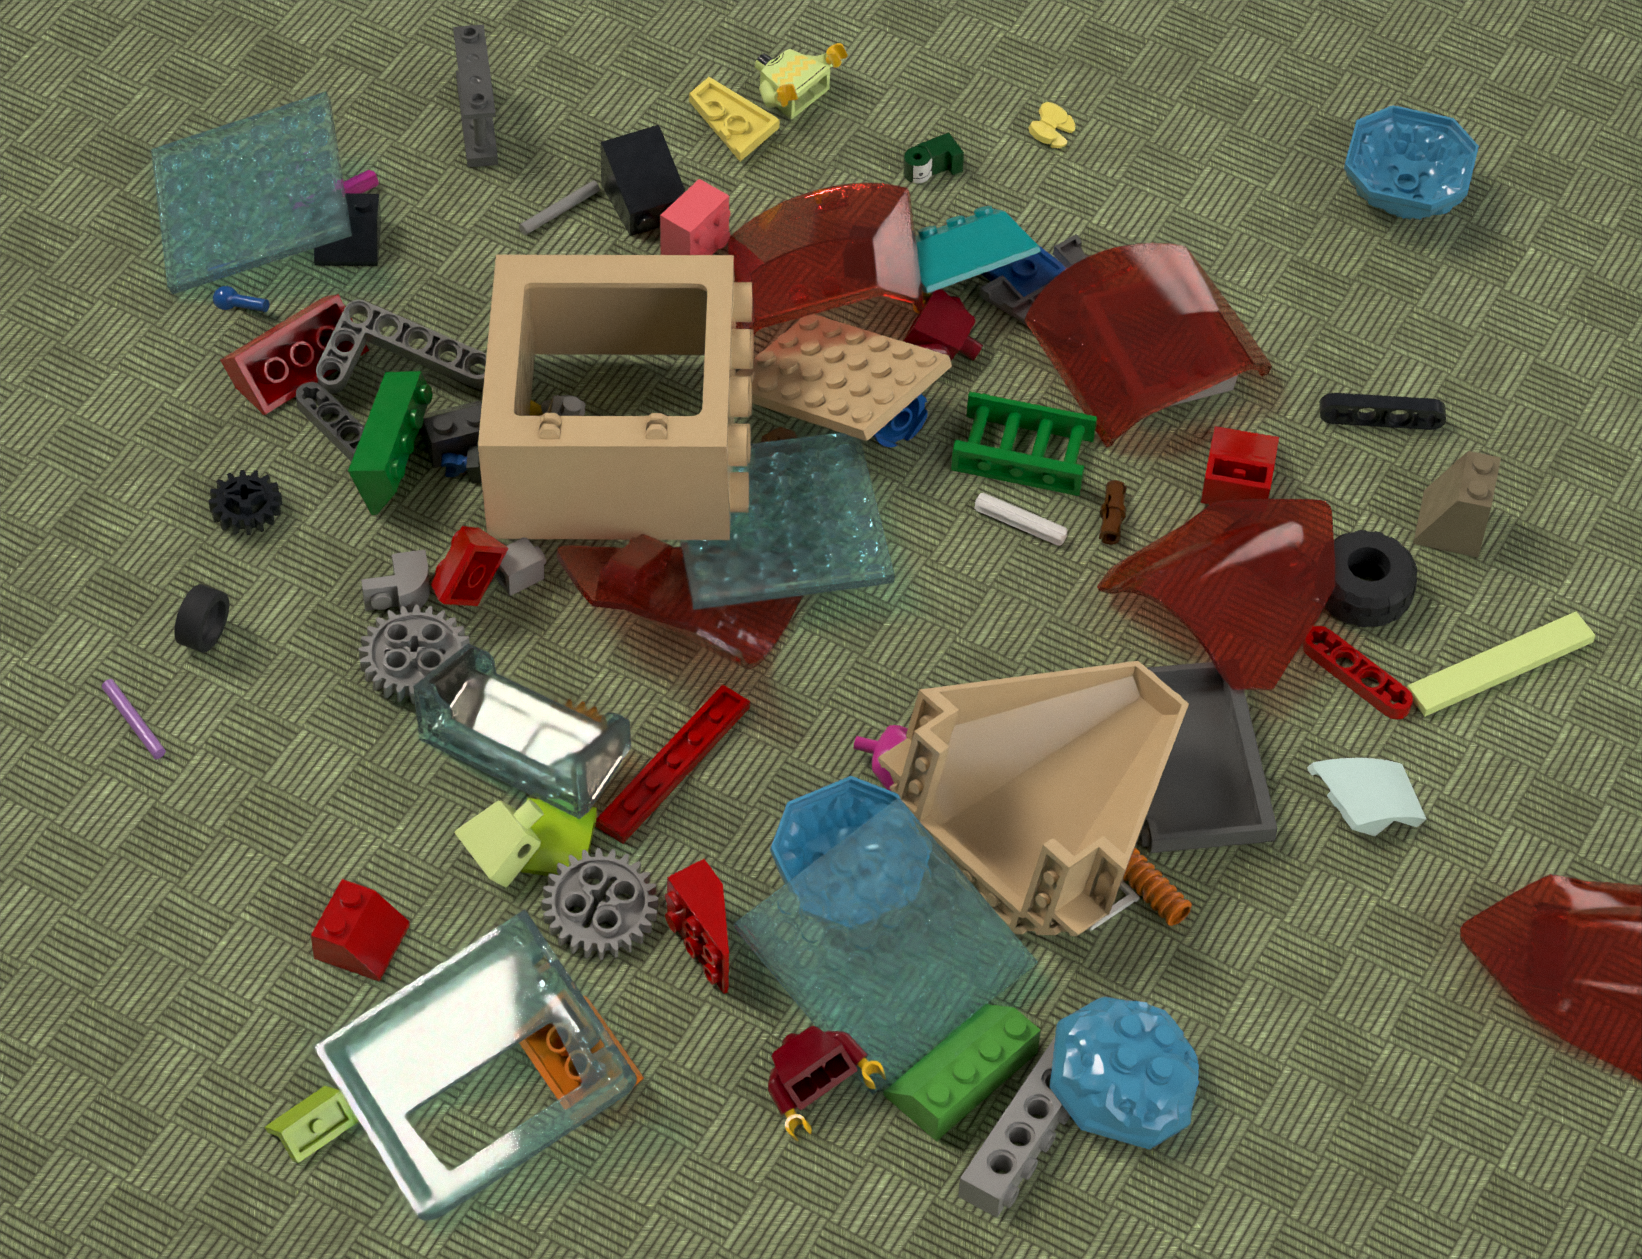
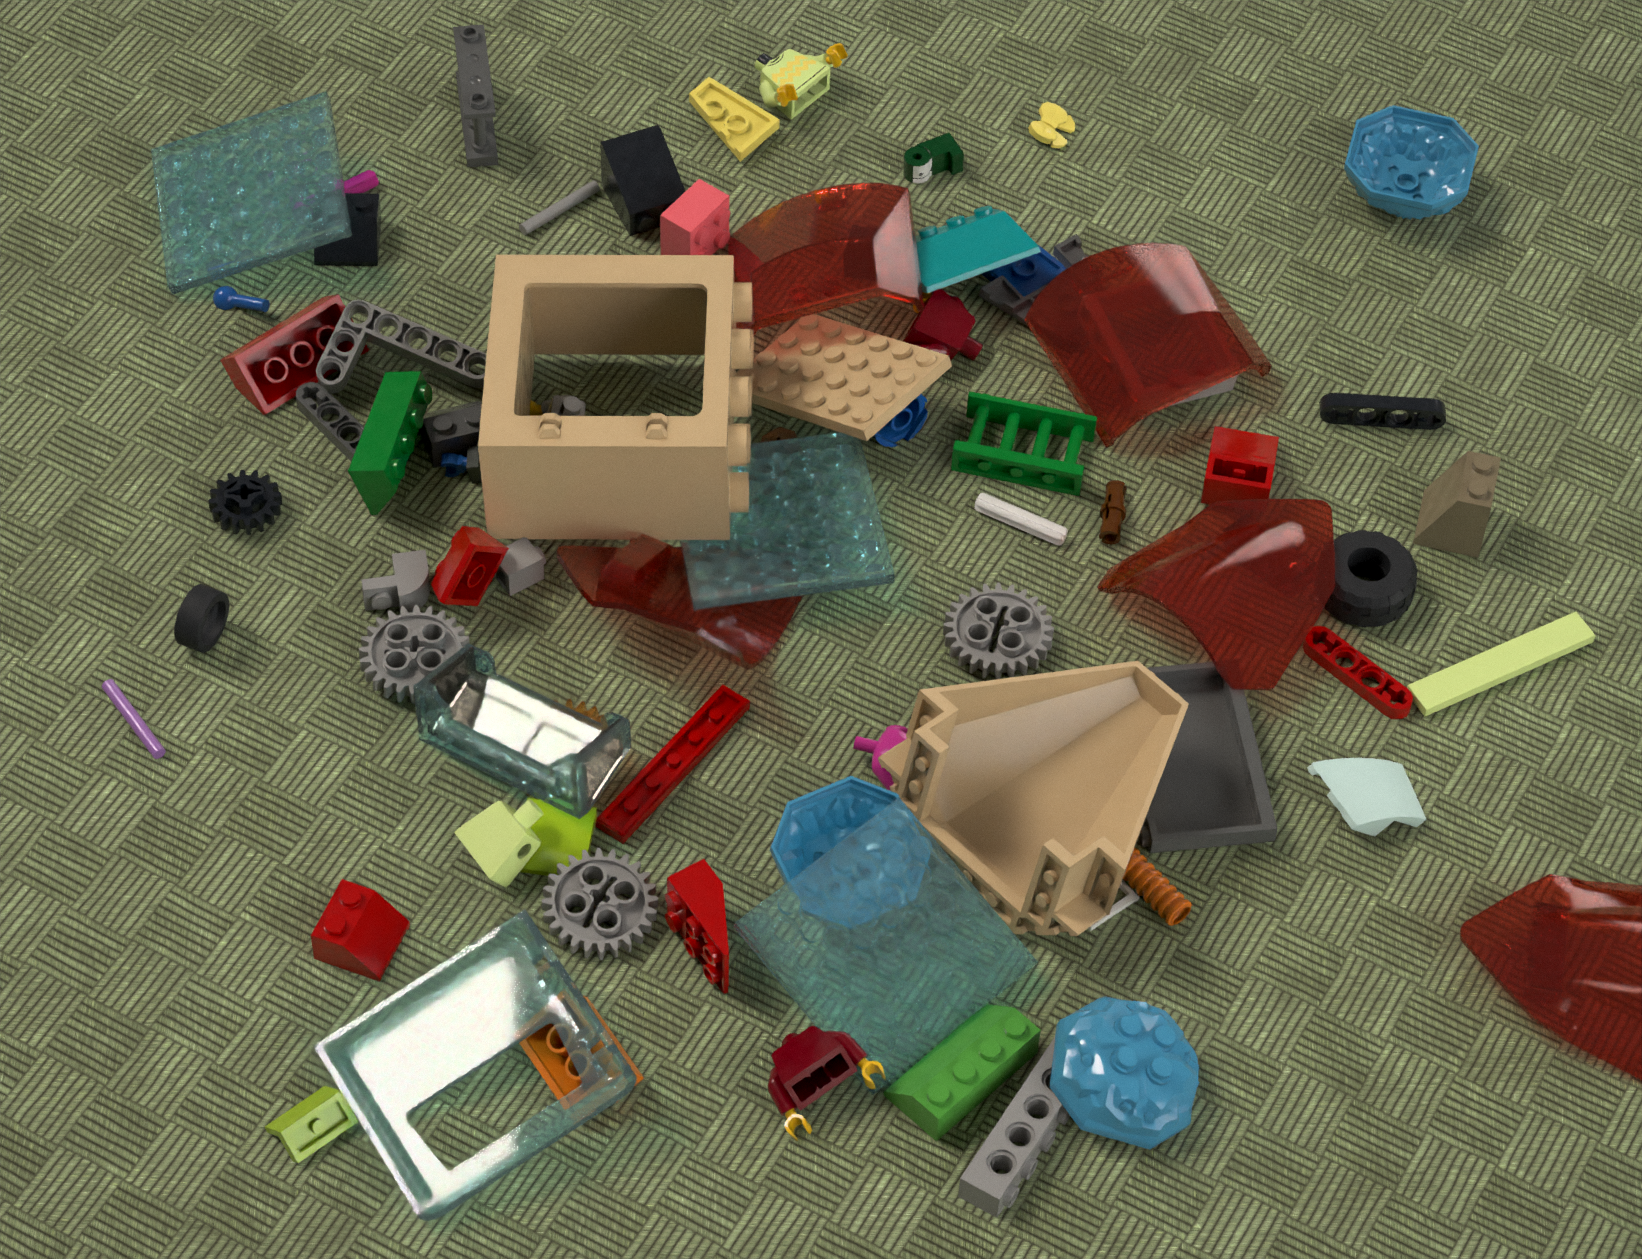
(1021, 639): none -> light grey gear

